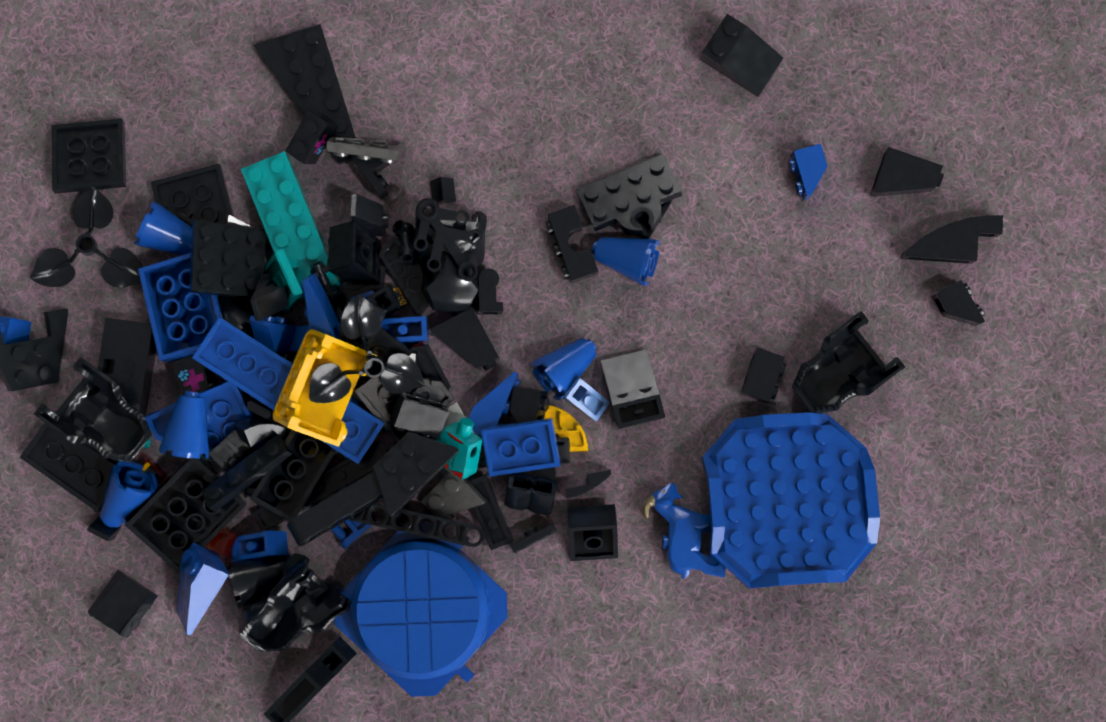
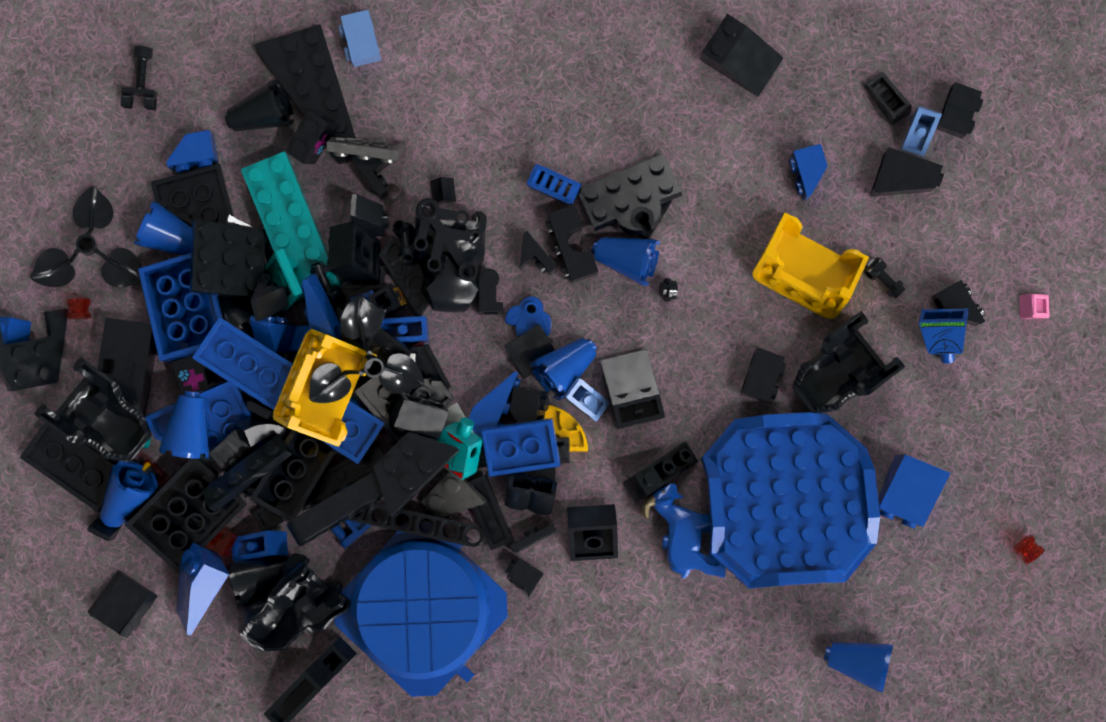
(78, 309): none -> clear red wheel
(88, 156): black plate -> none
(142, 54): none -> black bar
(192, 151): none -> blue slope
(261, 109): none -> black cone
(360, 38): none -> medium blue brick
(468, 339): black slope -> none
(523, 575): none -> black window
(525, 320): none -> blue plate
(527, 348): none -> black piece
(532, 250): none -> black slope
(536, 175): none -> blue slope
(593, 481): black slope -> none
(660, 472): none -> black slope
(668, 290): none -> black plate
(808, 270): none -> yellow windscreen
(861, 661): none -> blue cone
(875, 269): none -> black bar
(893, 117): none -> black slope
(911, 490): none -> blue slope
(921, 130): none -> medium blue slope
(944, 331): none -> blue torso
(955, 241): black slope -> none
(959, 110): none -> black brick
(1028, 549): none -> clear red wheel
(1034, 306): none -> bright pink slope

